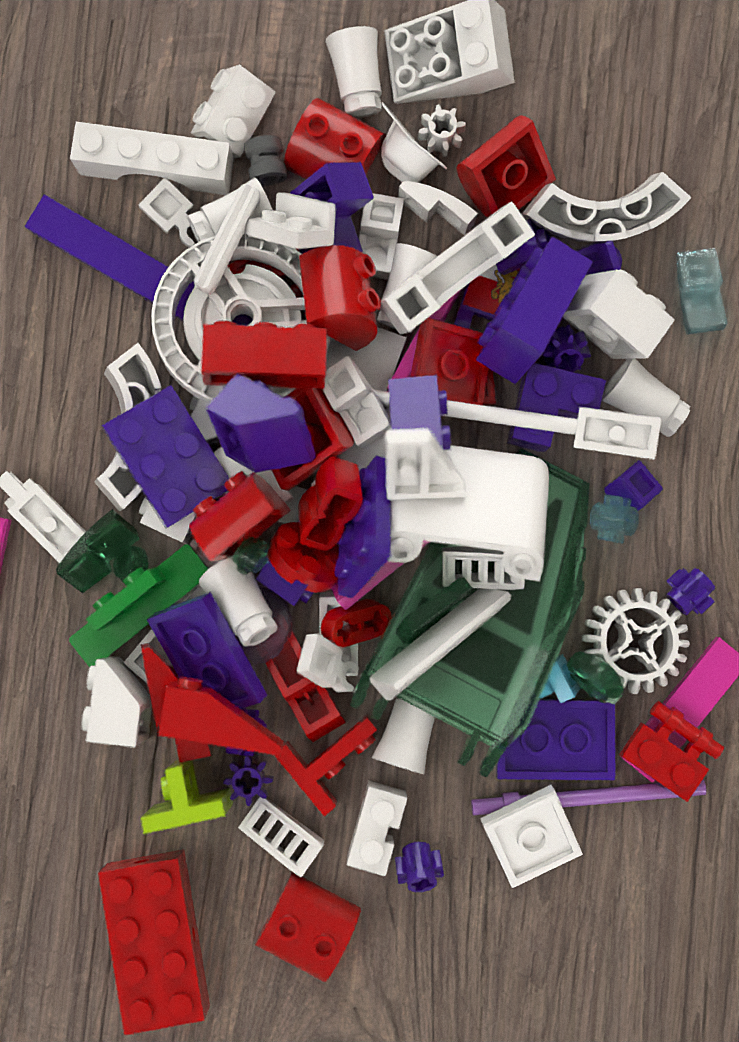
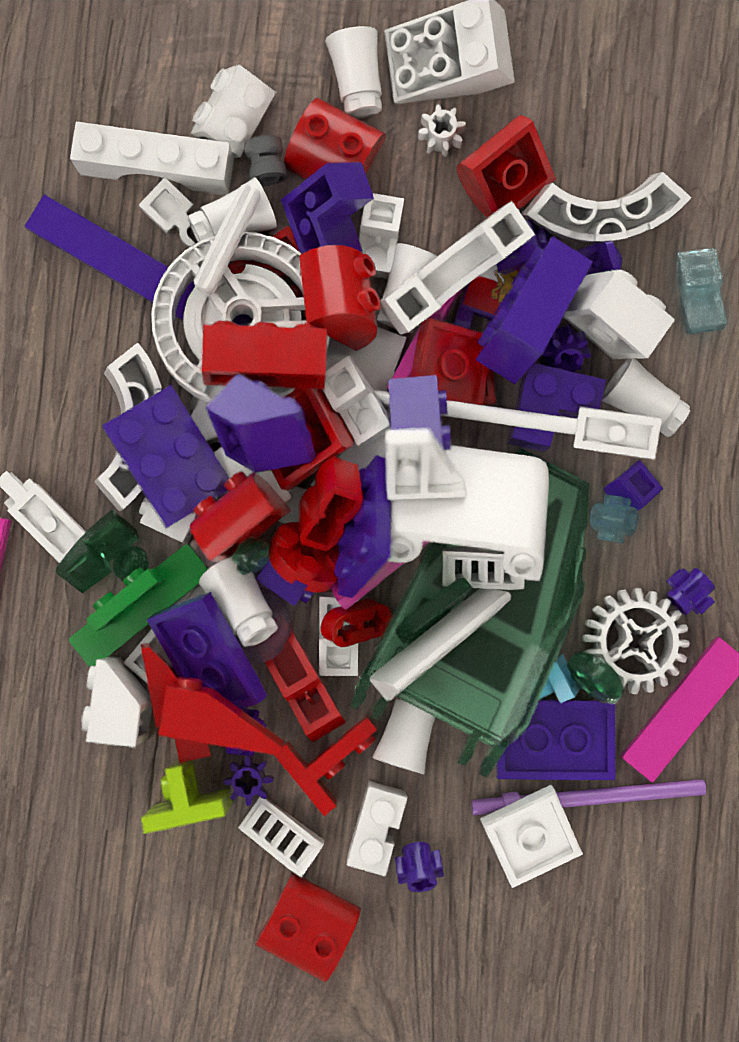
(154, 942): red brick -> none
(295, 223): white bracket -> none
(323, 664): white plate -> none
(404, 155): white piece -> none
(427, 200): white slope -> none
(663, 760): red plate -> none

